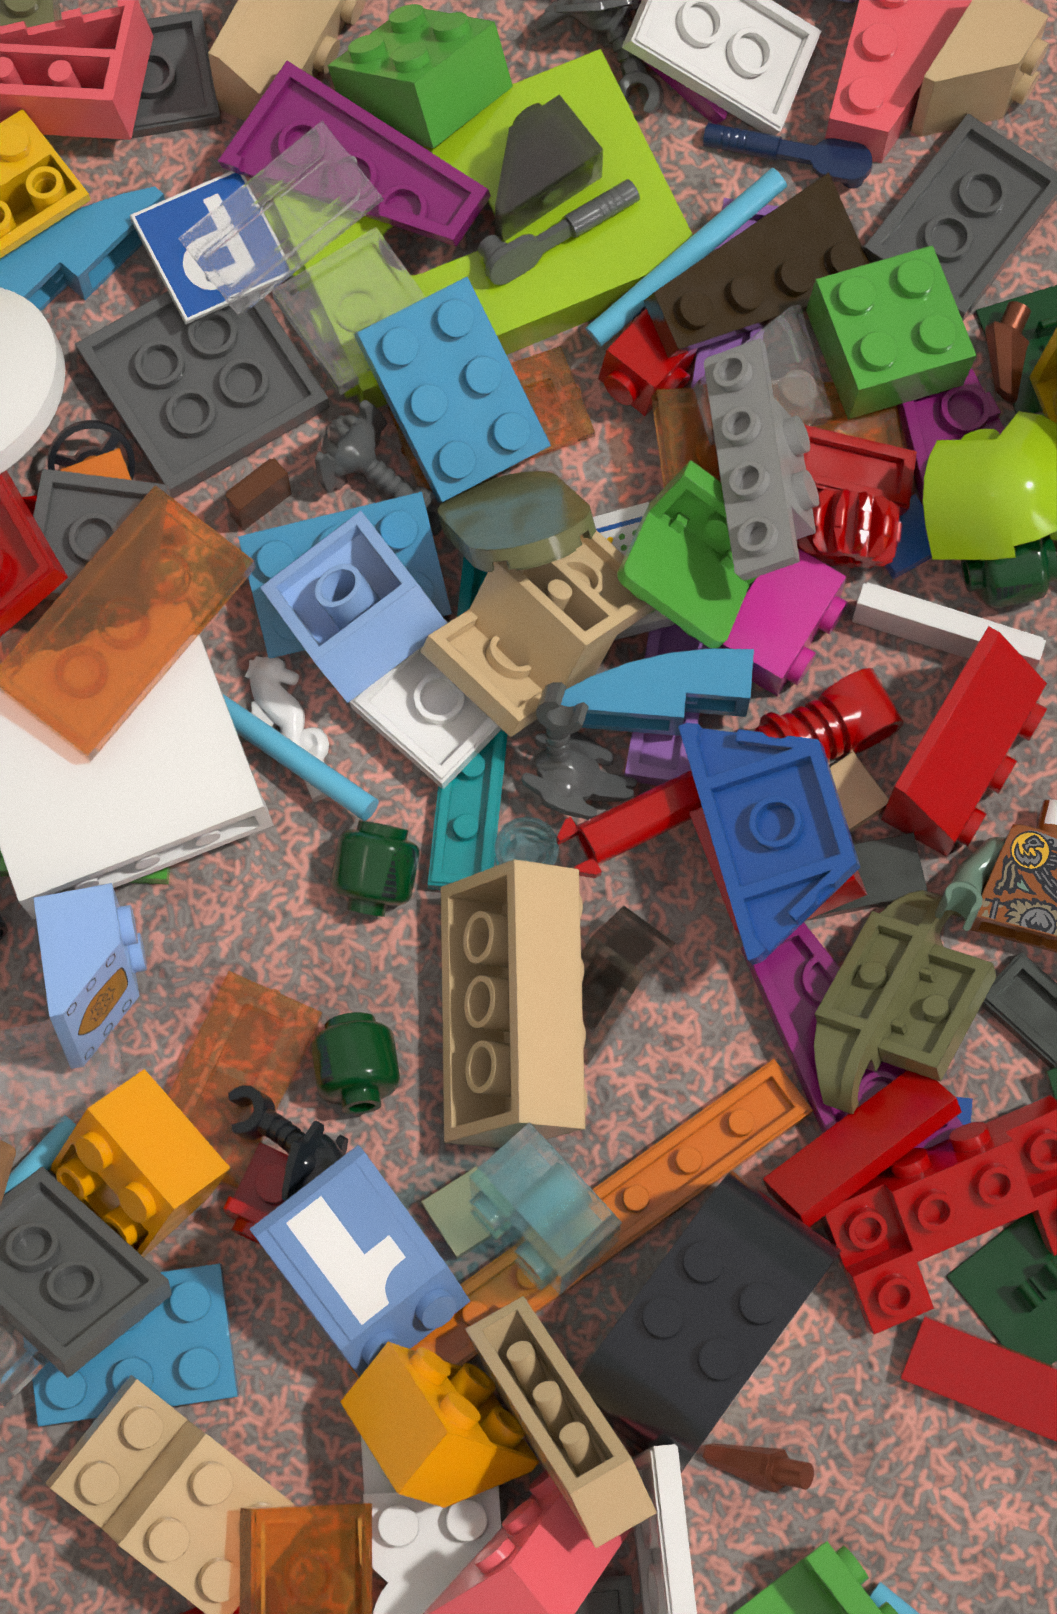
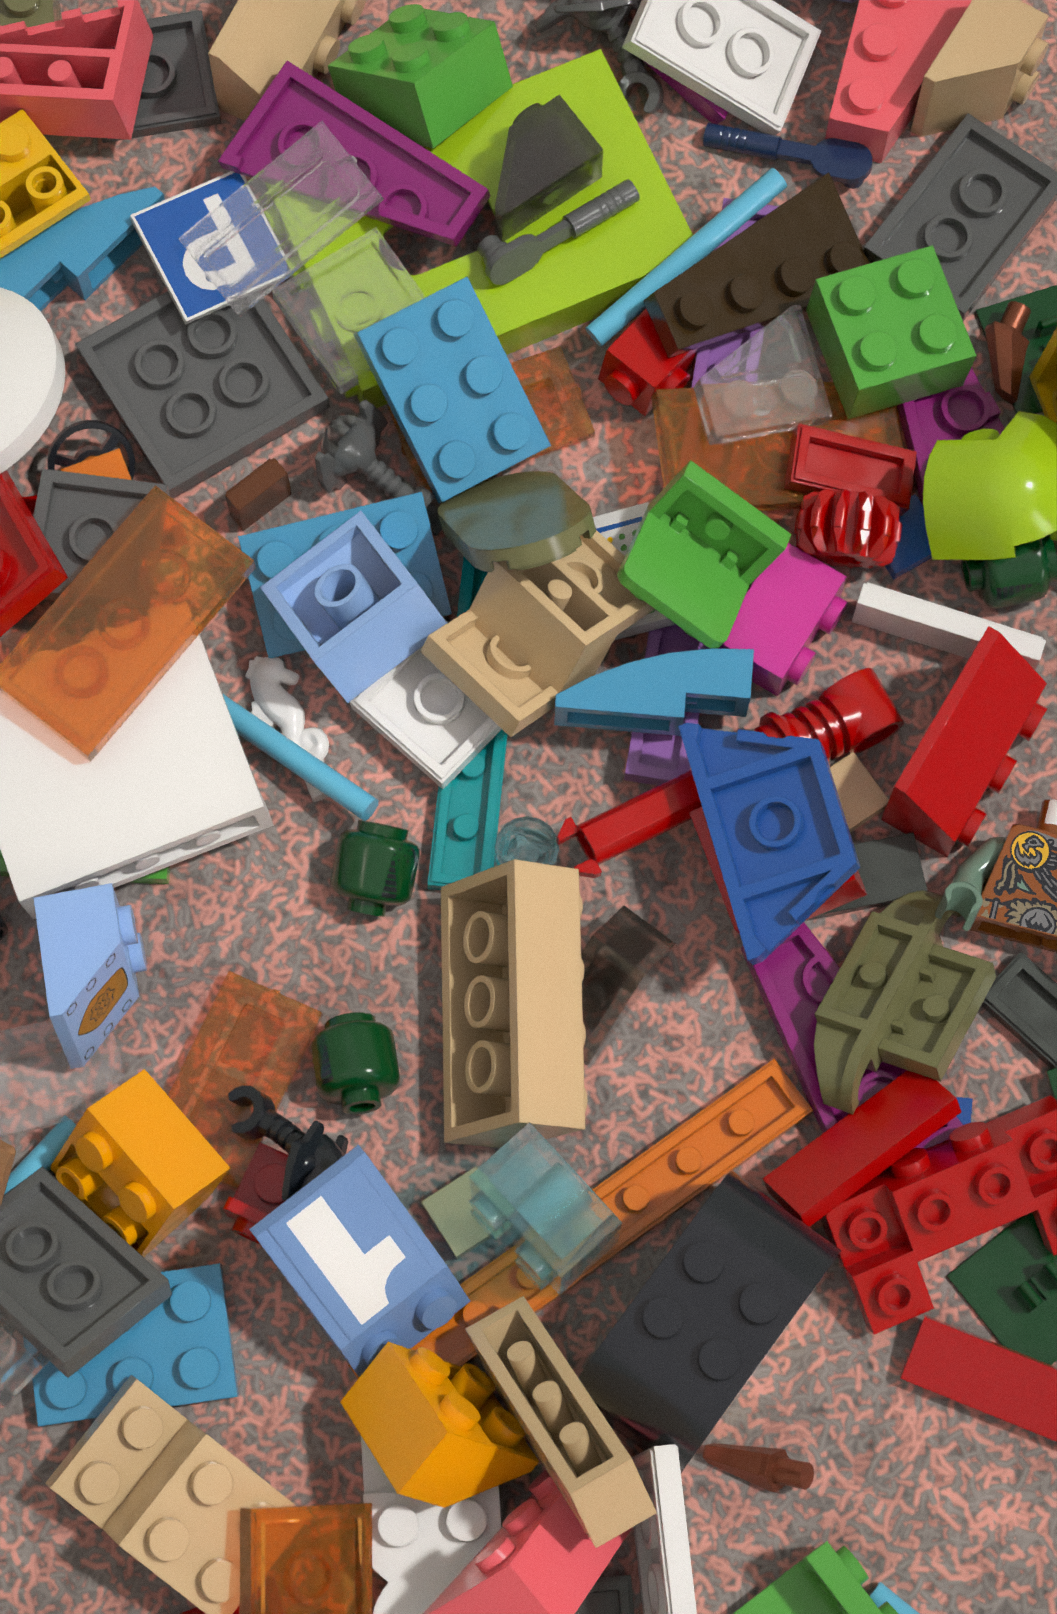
(569, 764): dark grey piece -> none
(759, 462): light grey bracket -> none

